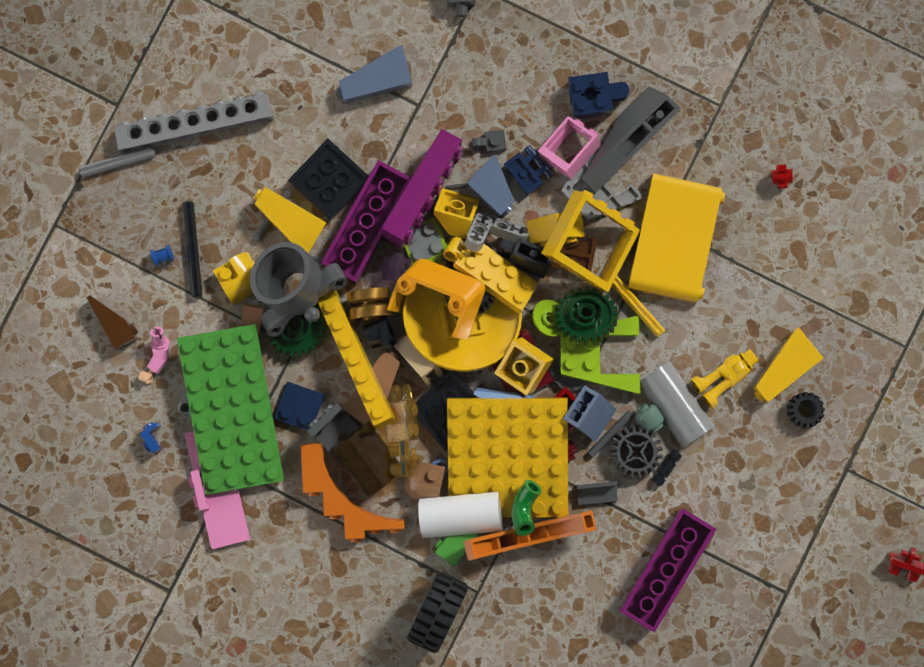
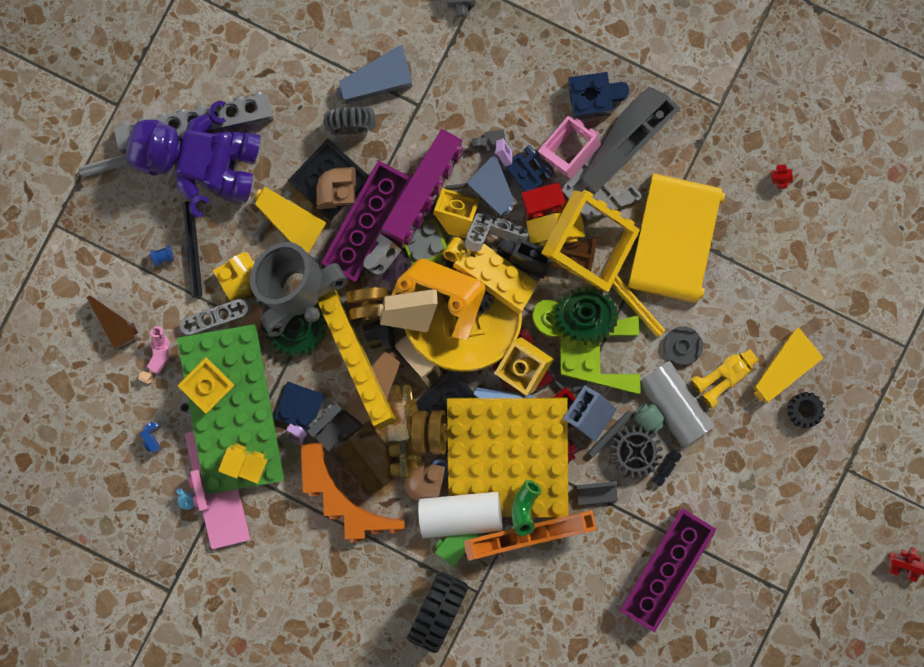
(185, 499): none -> medium azure piece
(197, 157): none -> dark purple piece
(206, 385): none -> yellow plate
(216, 319): none -> light grey beam
(244, 464): none -> yellow brick
(295, 434): none -> lavender plate
(336, 188): none -> medium nougat brick
(349, 120): none -> dark grey gear
(381, 256): none -> light grey leg
(409, 310): none -> tan slope
(429, 432): none -> pearl gold wheel
(503, 152): none -> lavender plate
(543, 201): none -> red brick
(683, 346): none -> dark grey tile

